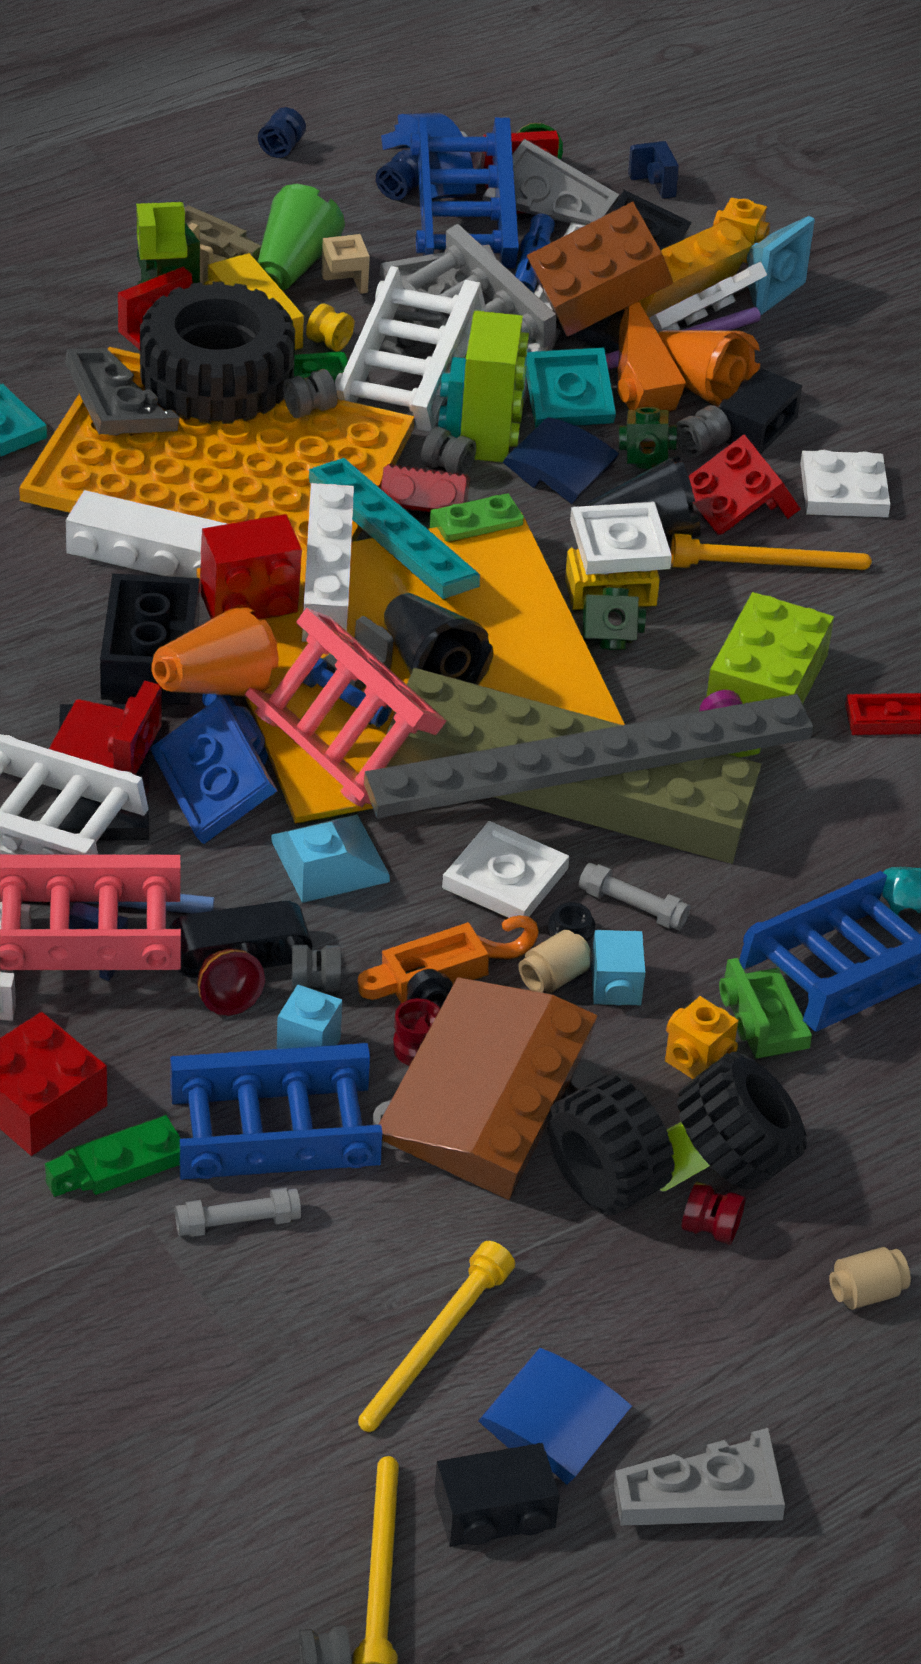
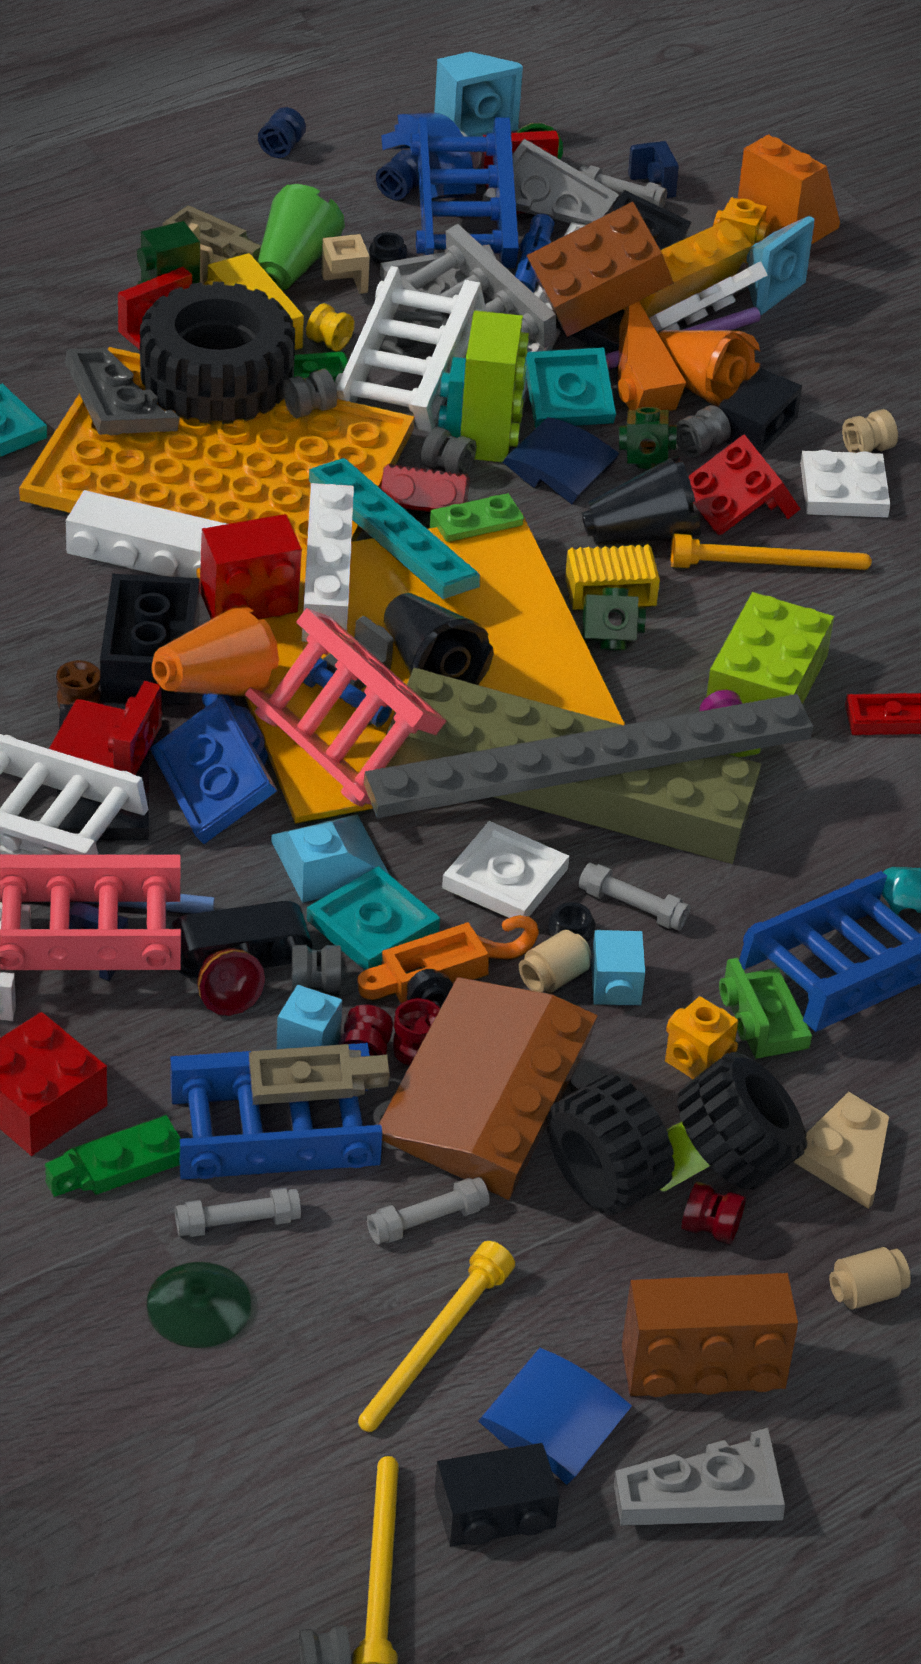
(78, 681): none -> reddish brown wheel
(161, 230): lime panel -> none
(194, 1318): none -> clear green dish
(314, 1074): none -> dark tan hinge
(360, 1028): none -> dark red wheel
(371, 917): none -> teal plate
(387, 248): none -> black plate
(467, 1196): none -> light grey bar
(477, 90): none -> medium azure slope
(620, 538): white plate -> none
(651, 192): none -> light grey bar
(709, 1334): none -> dark orange brick
(789, 186): none -> orange slope
(847, 1148): none -> tan wing
(870, 433): none -> tan wheel

